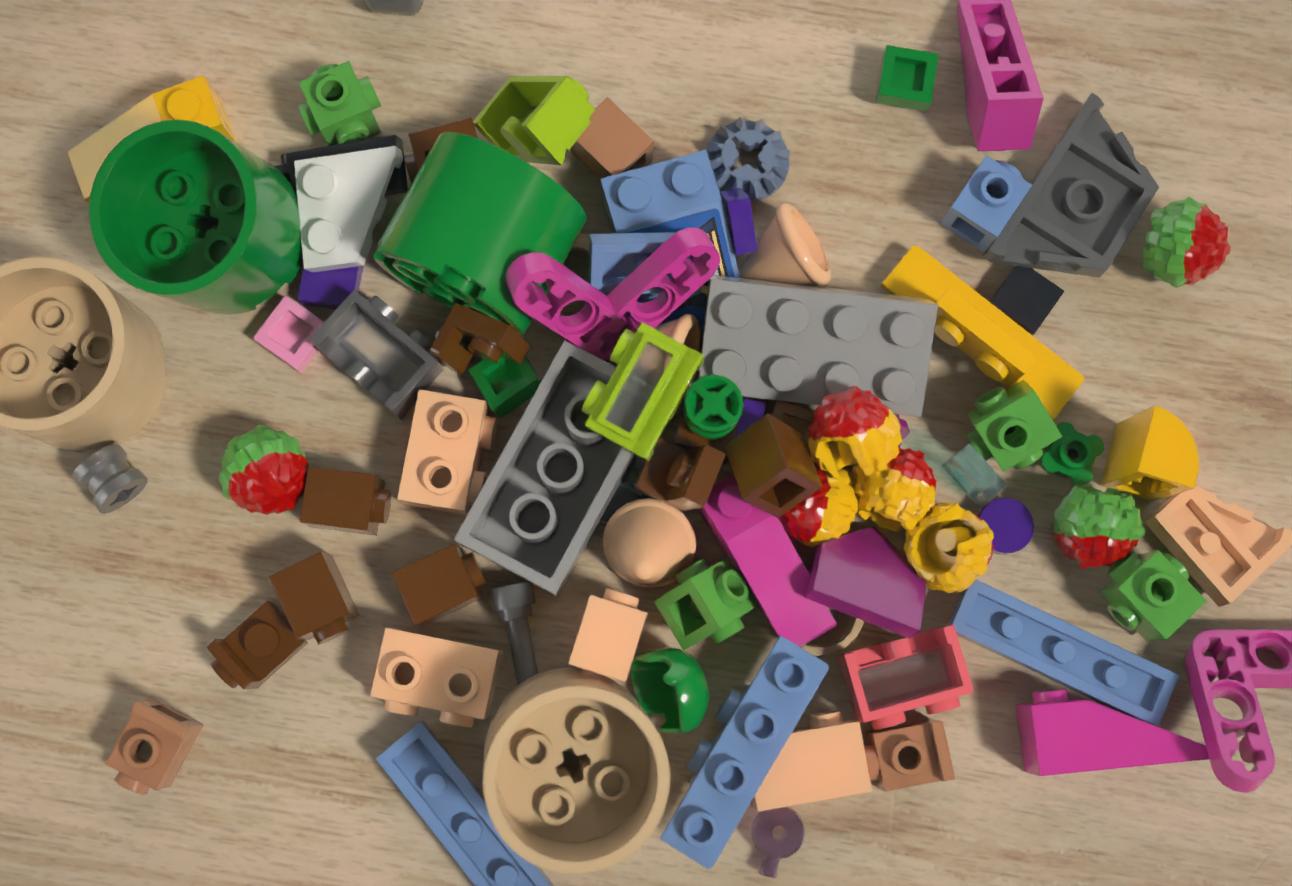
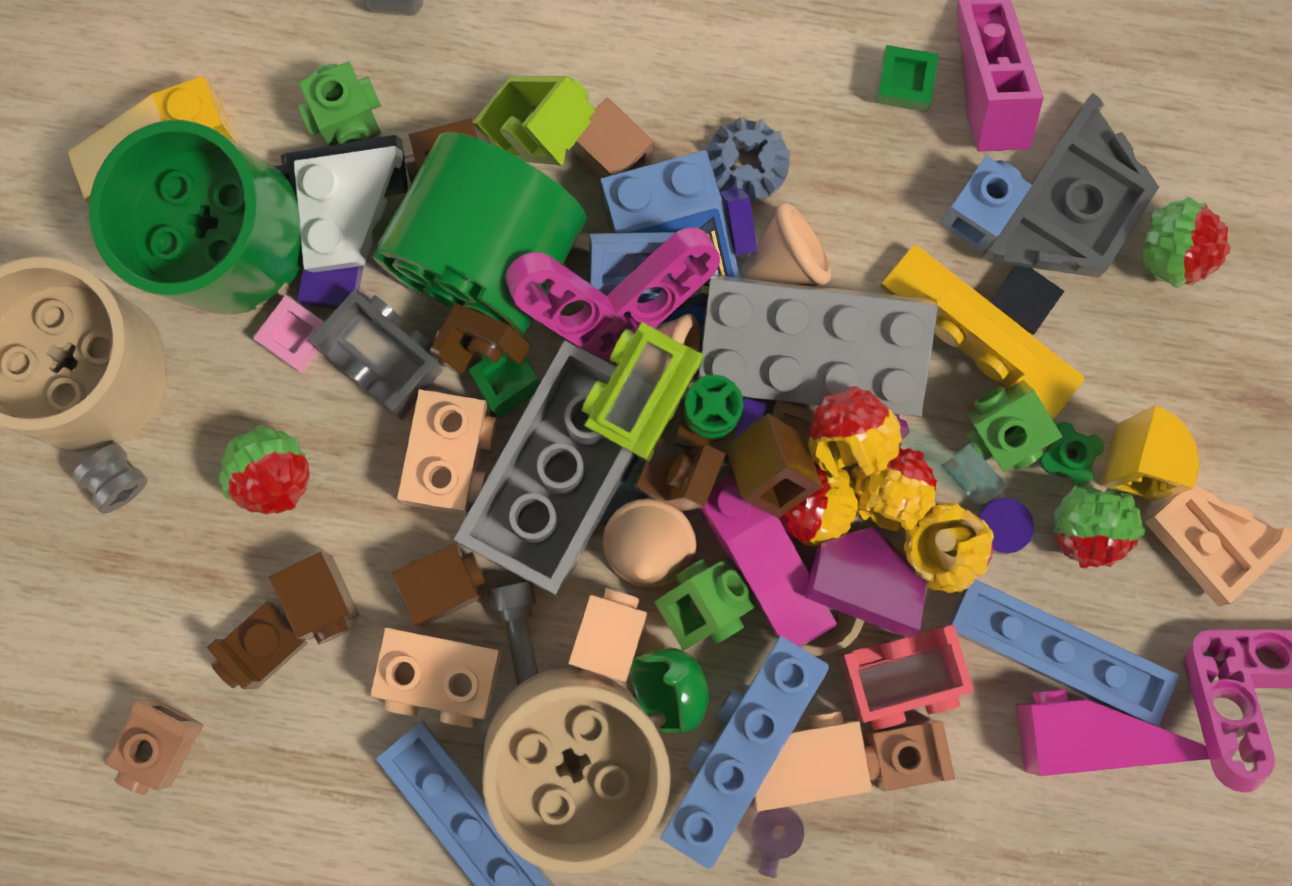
(344, 501): reddish brown brick -> none
(1151, 594): bright green brick -> none

